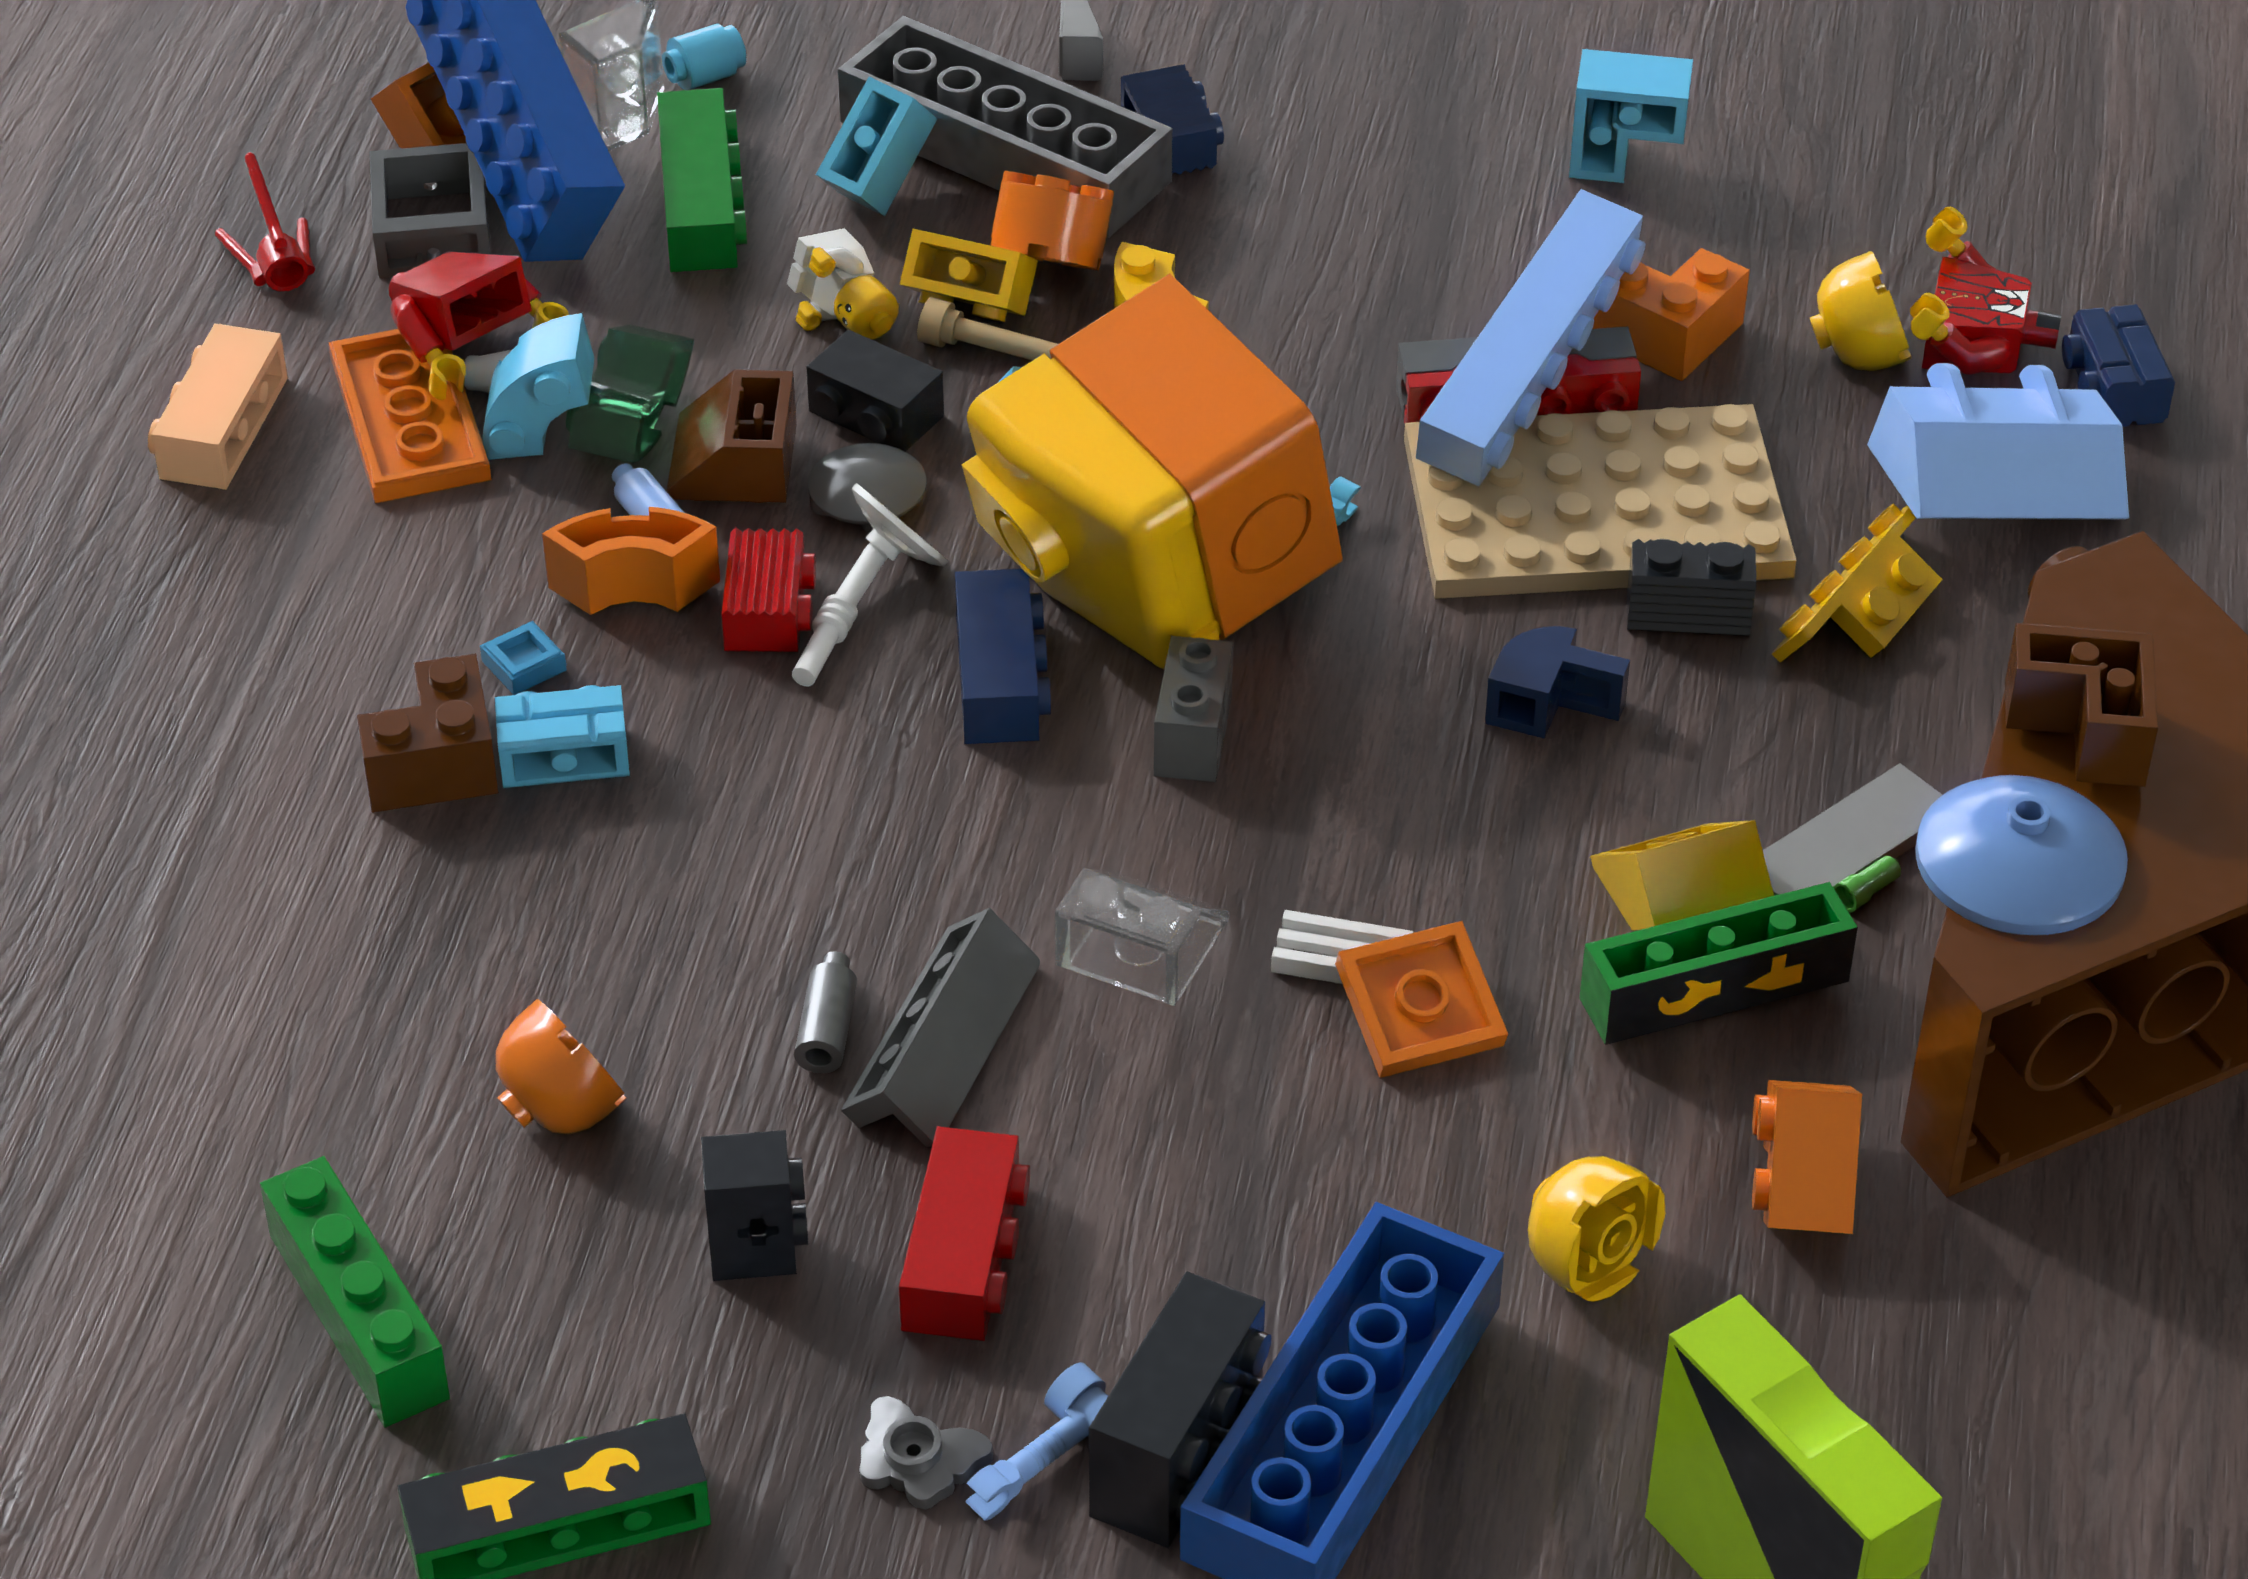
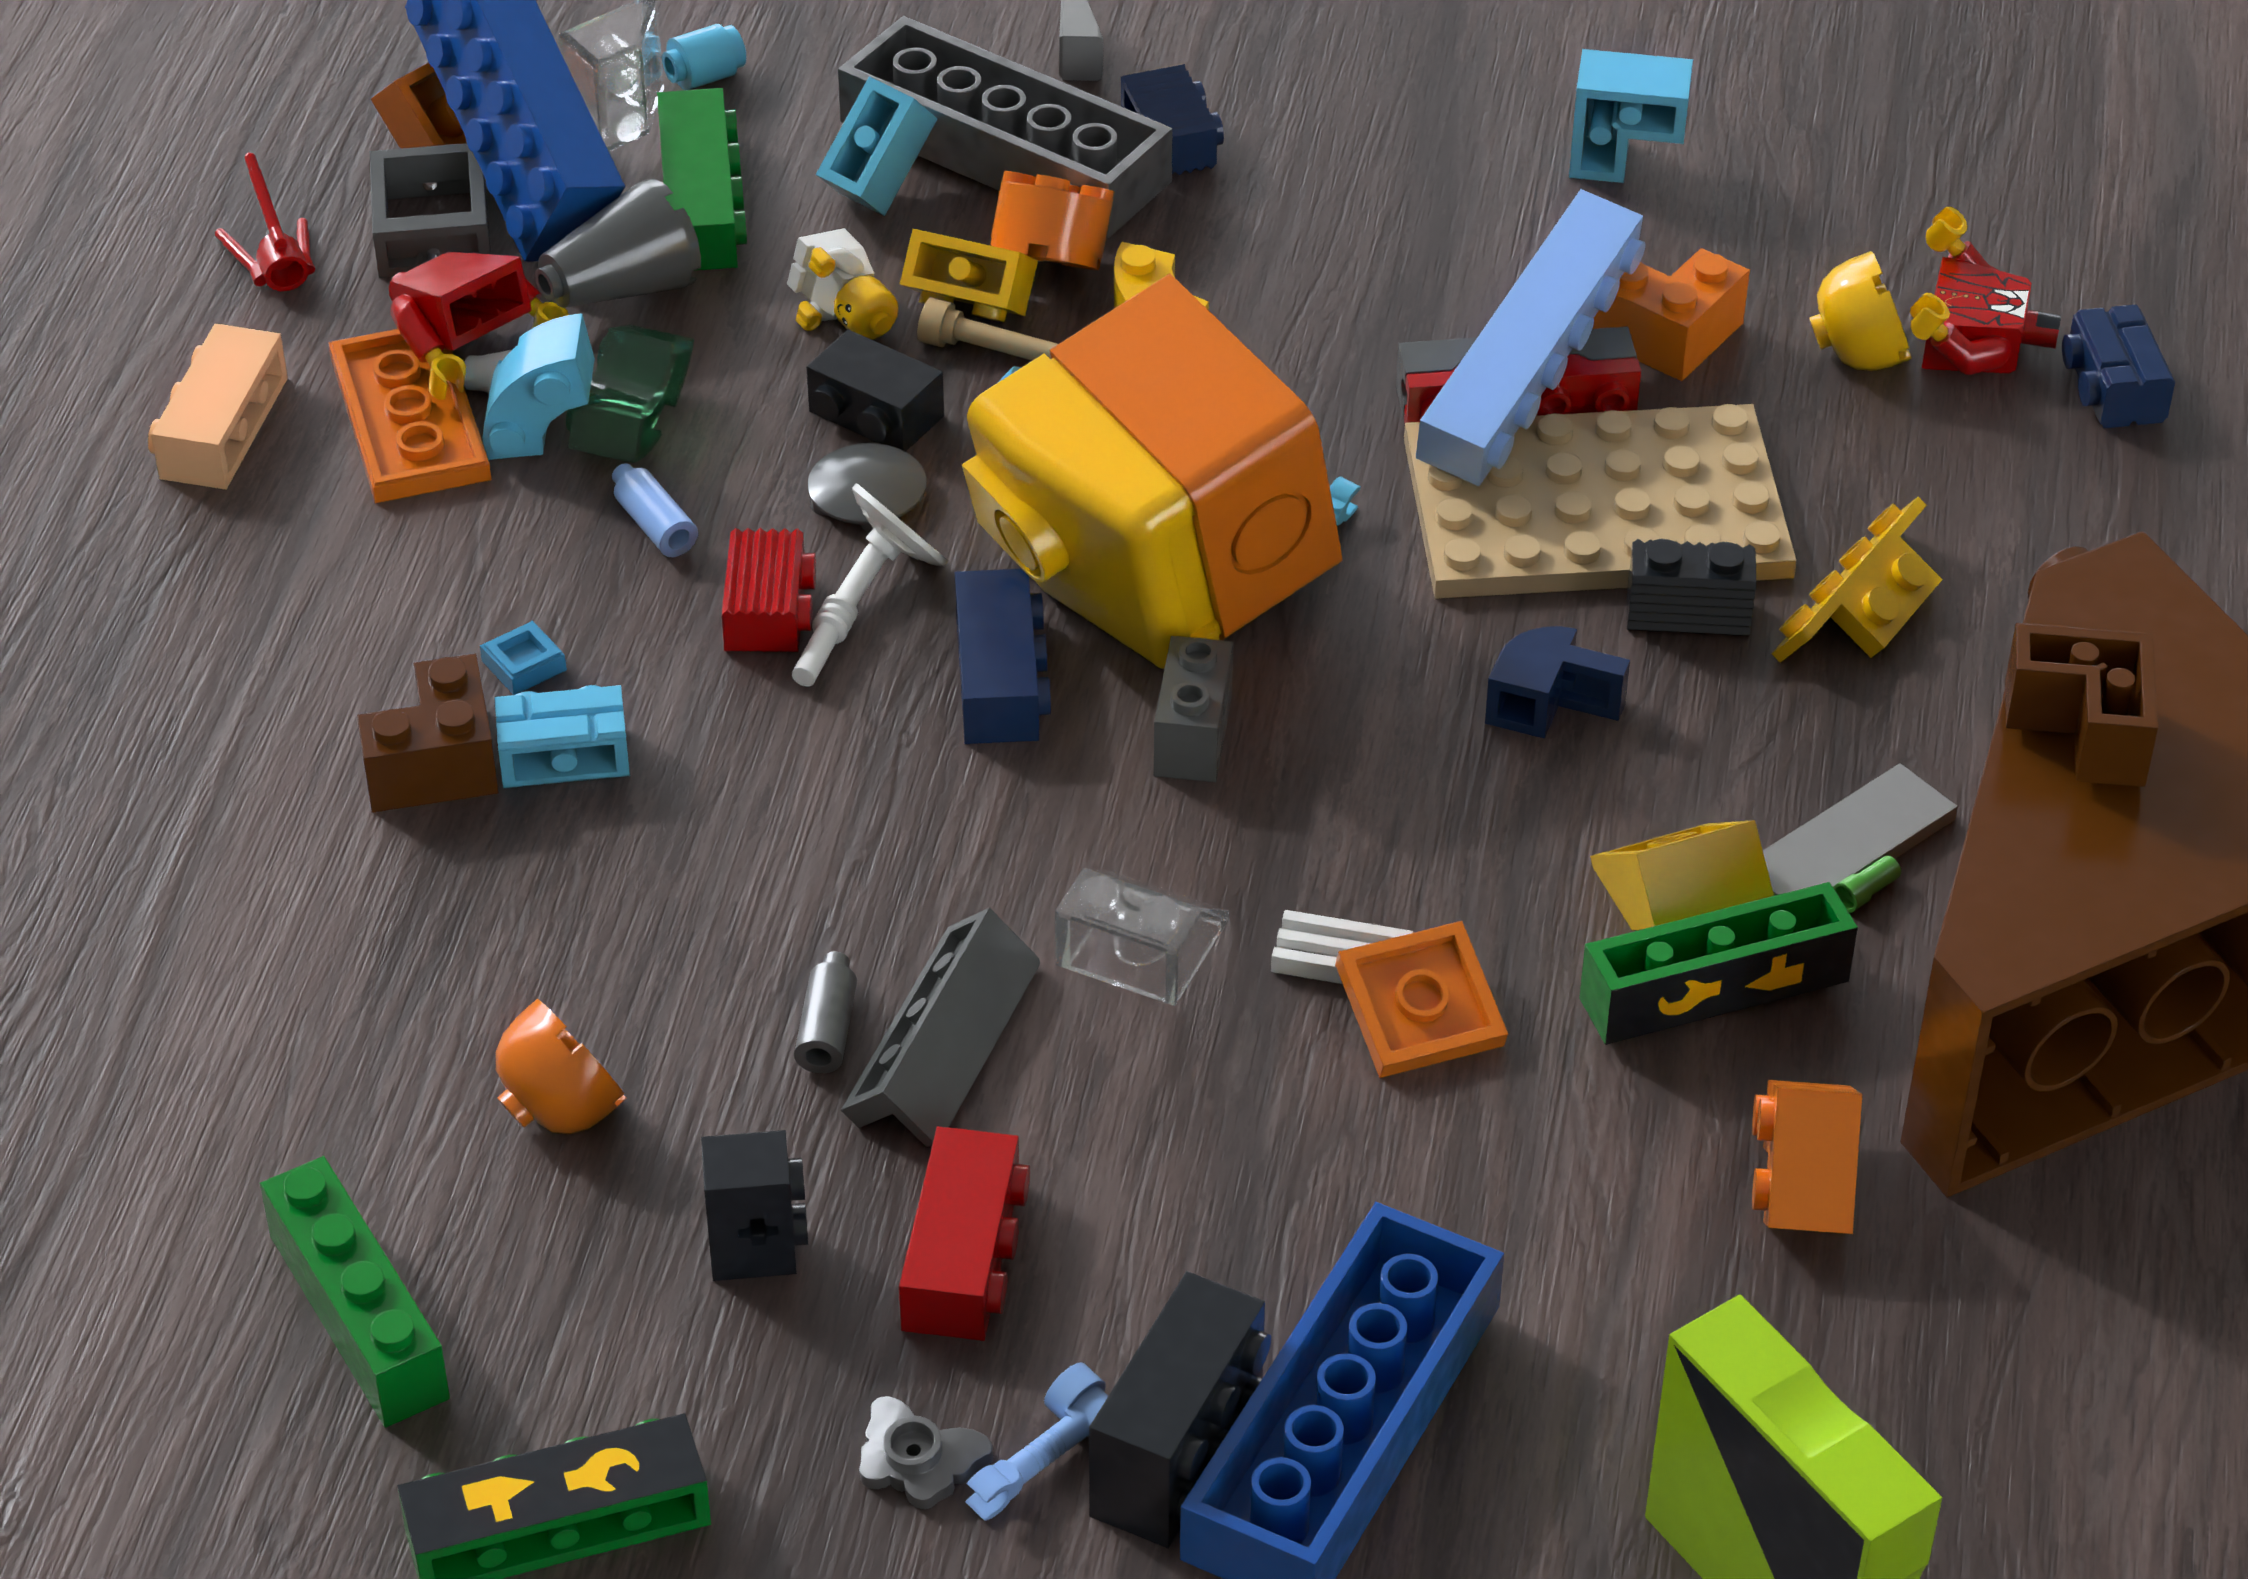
(623, 251): none -> dark grey cone
(631, 559): orange brick -> none
(736, 440): reddish brown slope -> none
(1592, 1224): yellow cylinder -> none
(2002, 449): light blue piece -> none
(2021, 855): medium blue dish -> none

